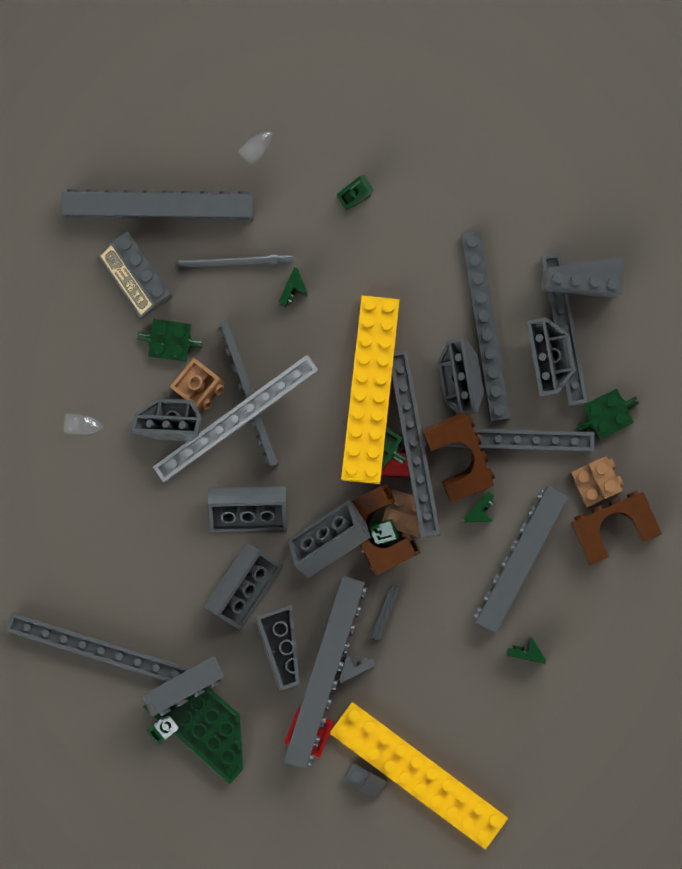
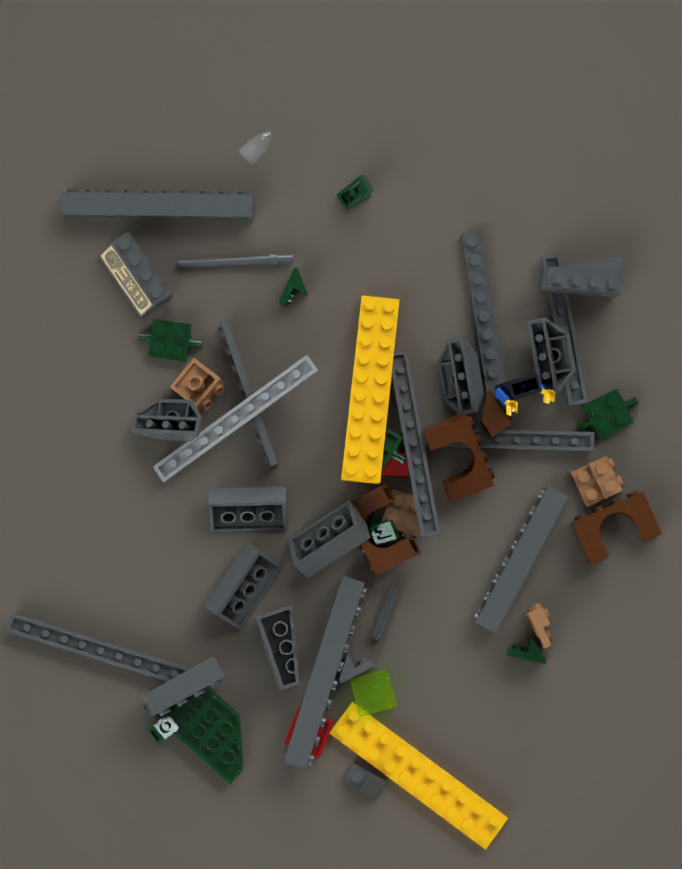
(80, 424): clear plate -> none
(373, 693): none -> clear neon green plate
(476, 513): dark green slope -> none
(493, 417): none -> reddish brown slope
(519, 388): none -> torso
(538, 619): none -> medium nougat plate

